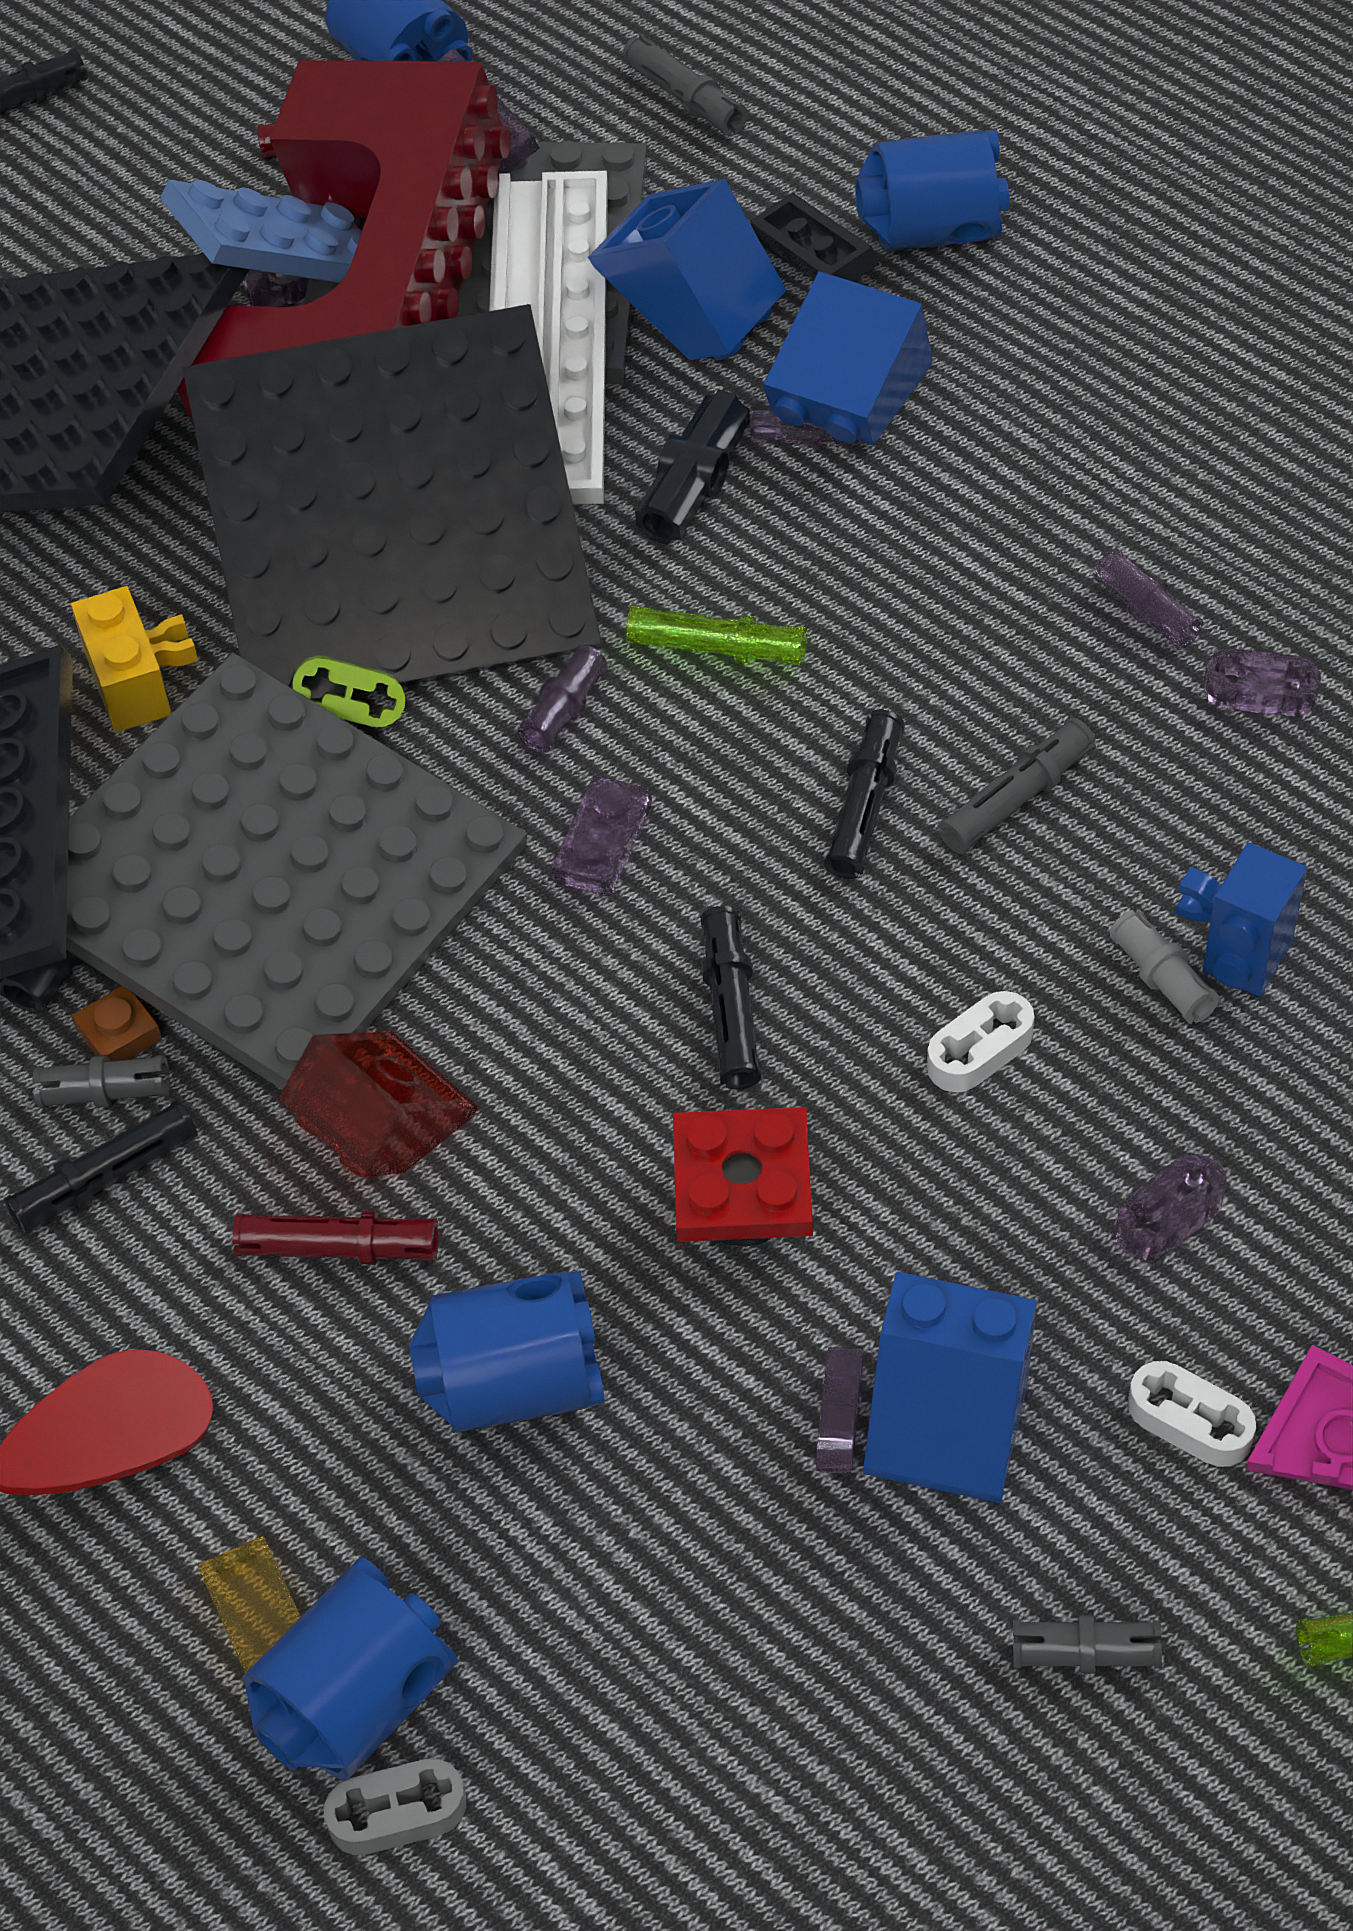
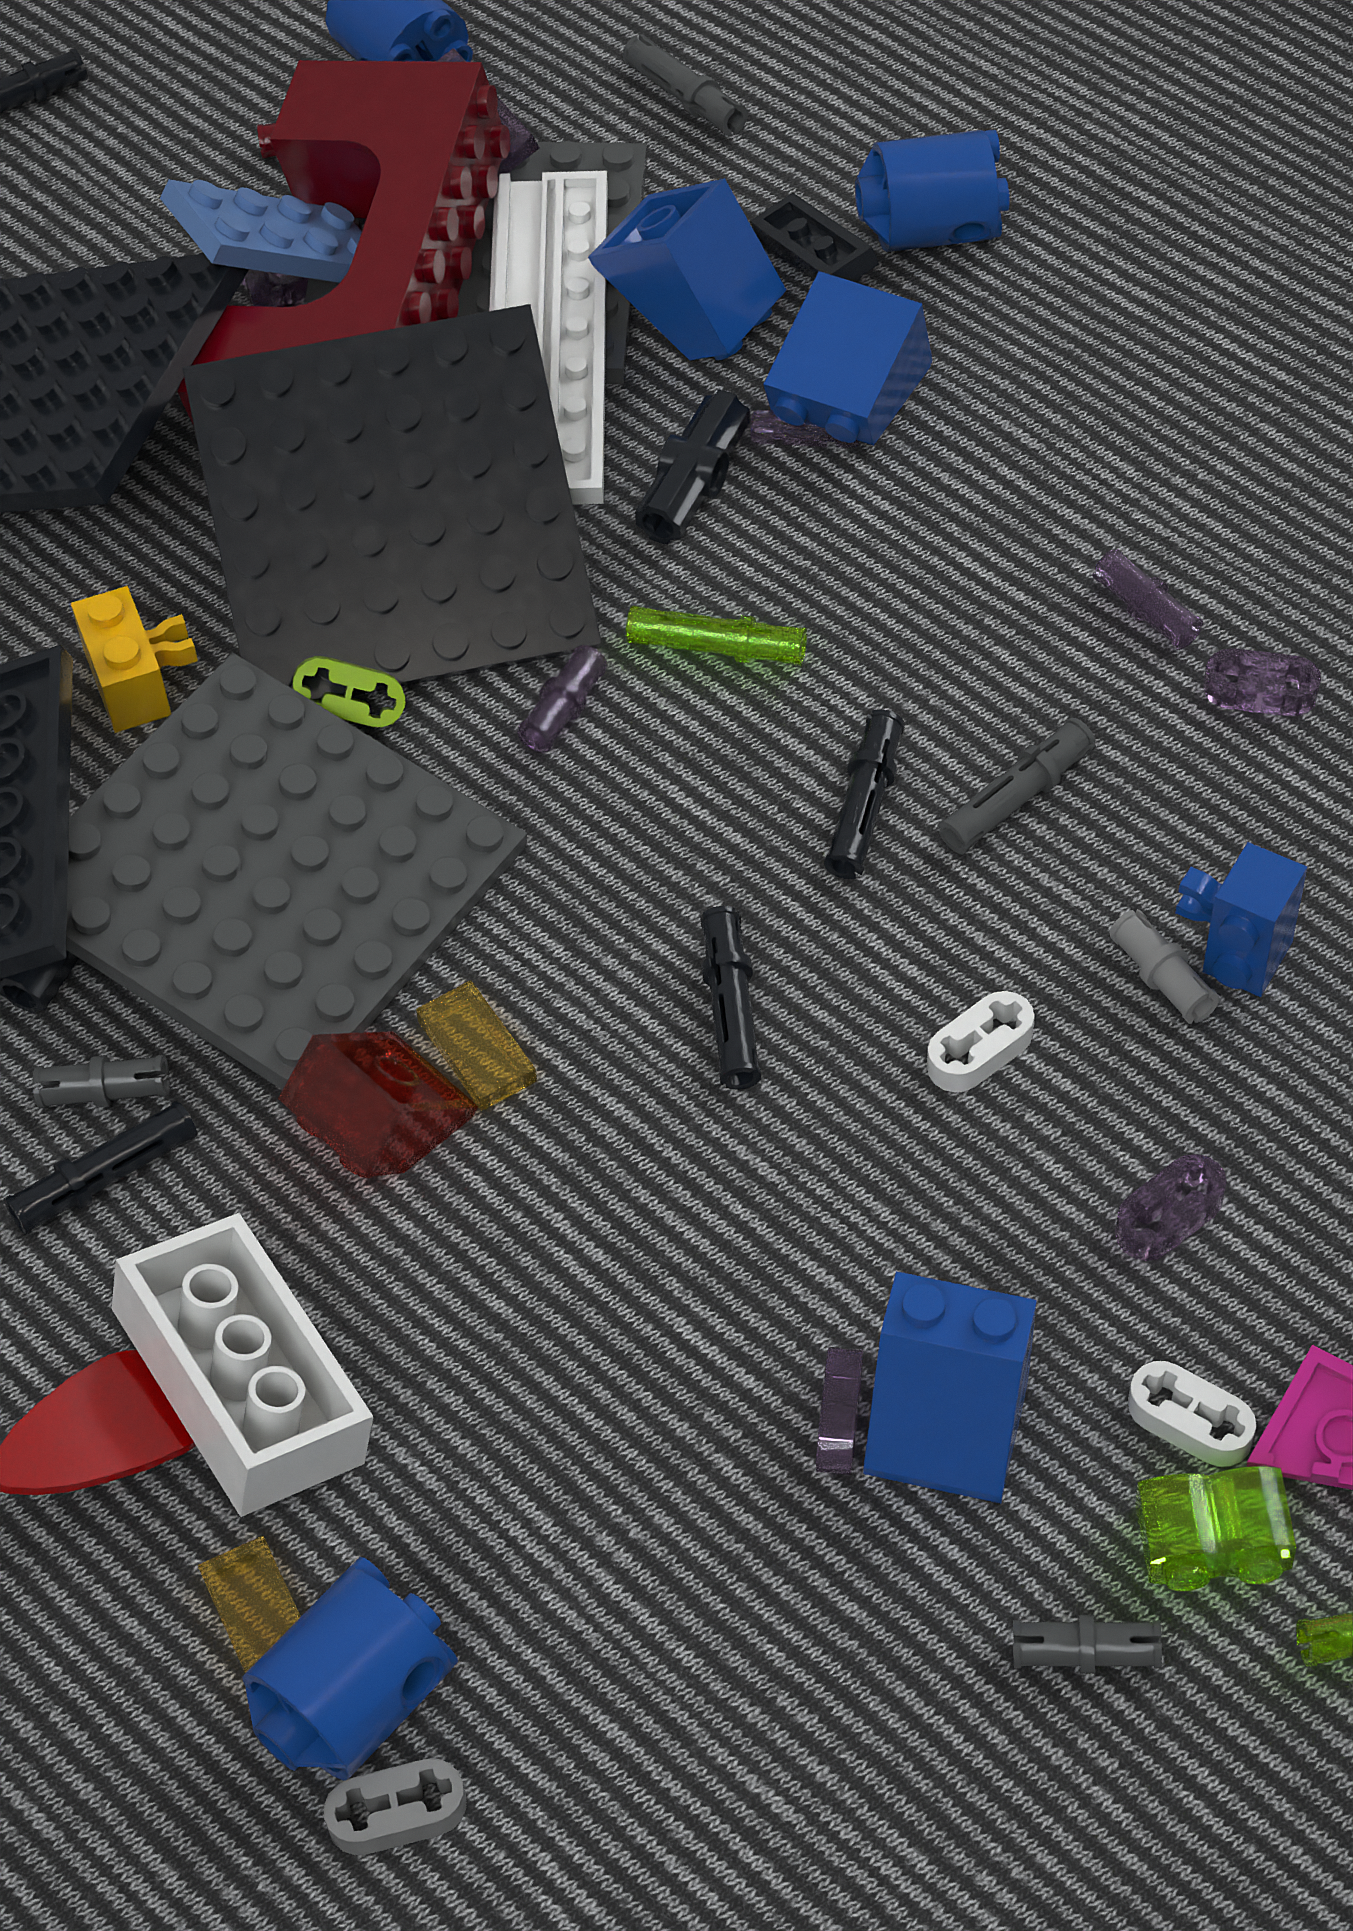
(117, 1026): dark orange plate -> none
(241, 1363): none -> white brick
(325, 1236): dark red pin -> none
(476, 1045): none -> clear yellow tile
(507, 1352): blue cylinder -> none
(601, 835): clear purple plate -> none
(742, 1175): red piece -> none
(1215, 1527): none -> clear neon green brick

